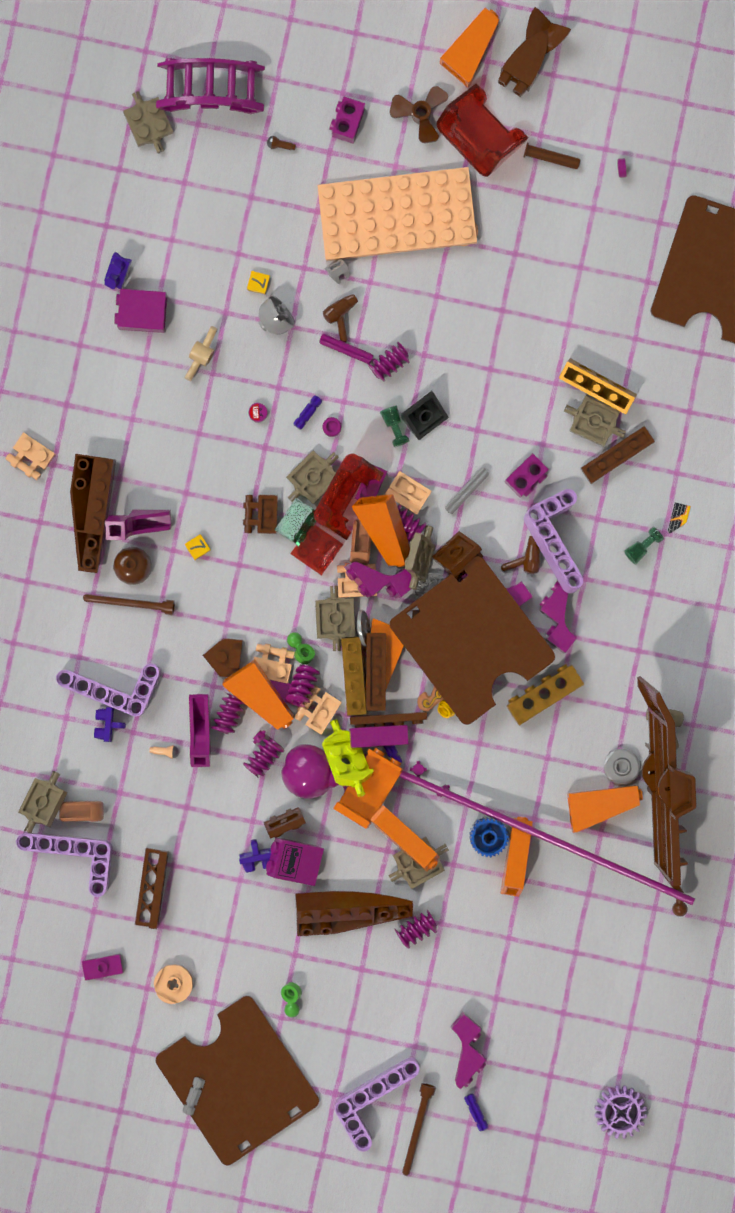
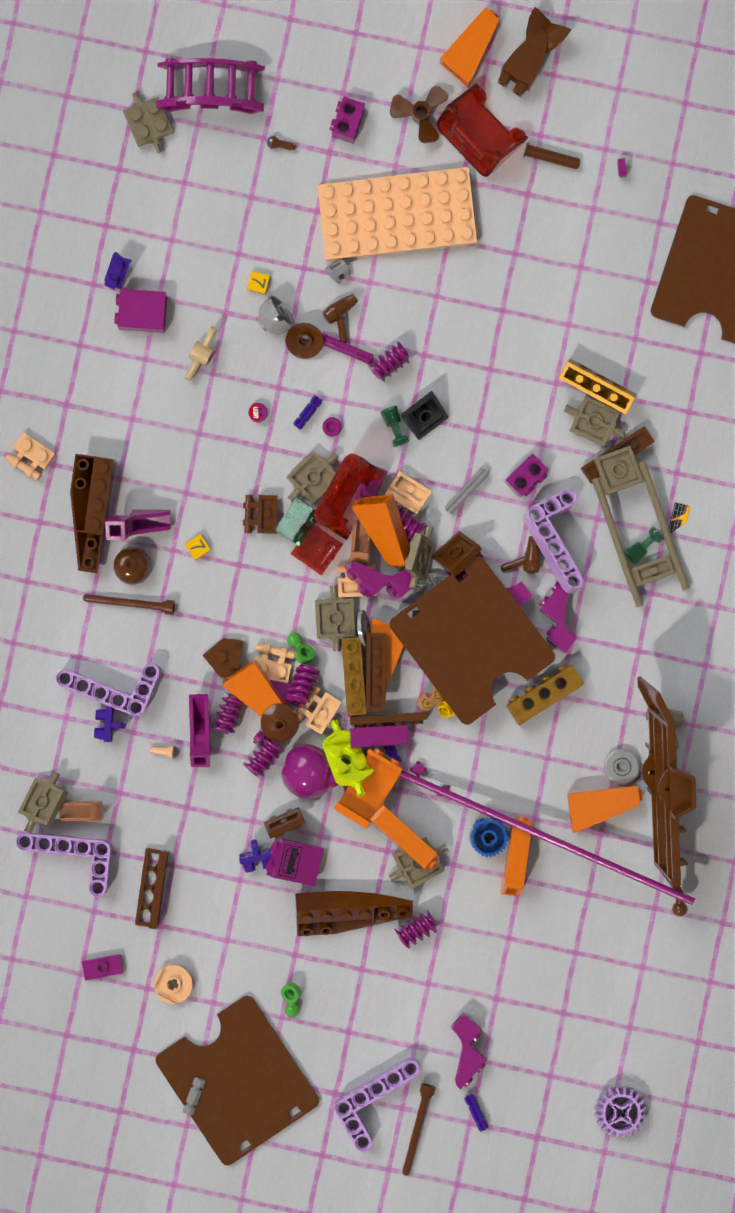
(282, 713): none -> reddish brown dish
(304, 348): none -> reddish brown dish
(620, 471): none -> dark tan plate

